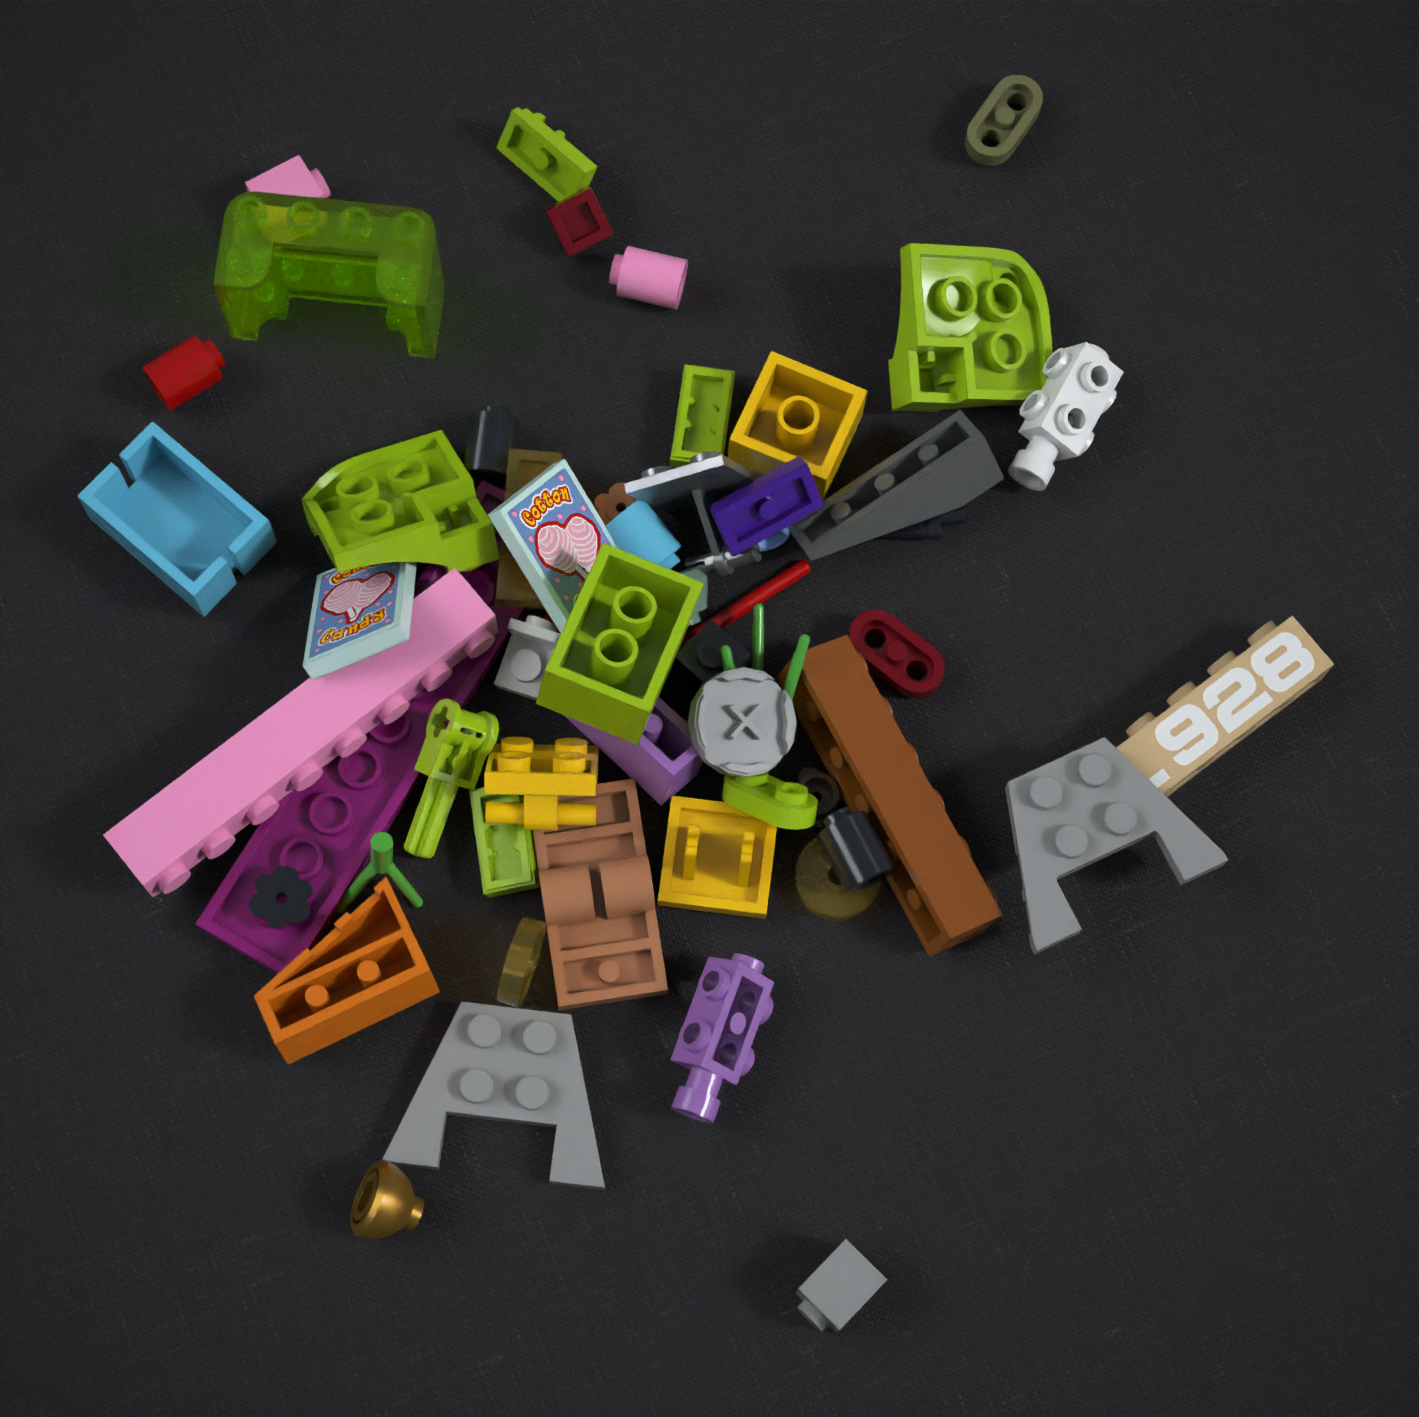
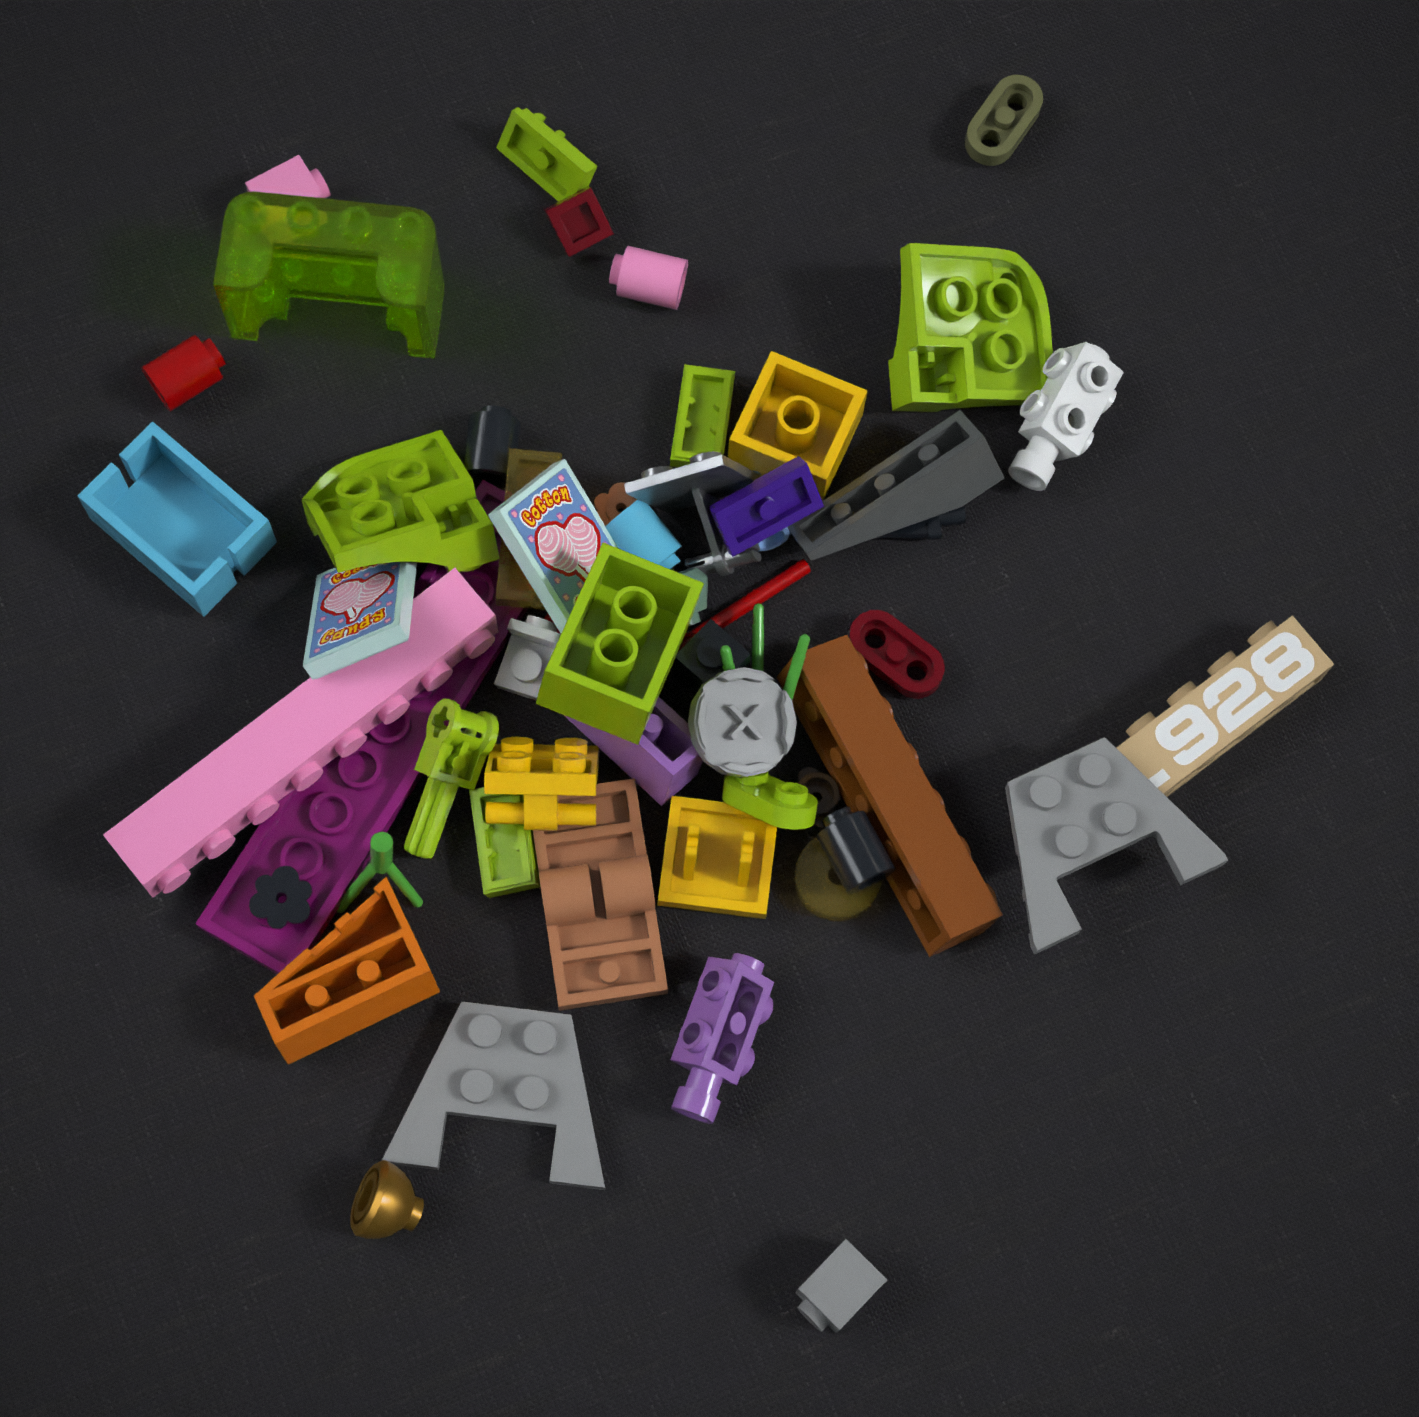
(521, 961): clear yellow piece -> none

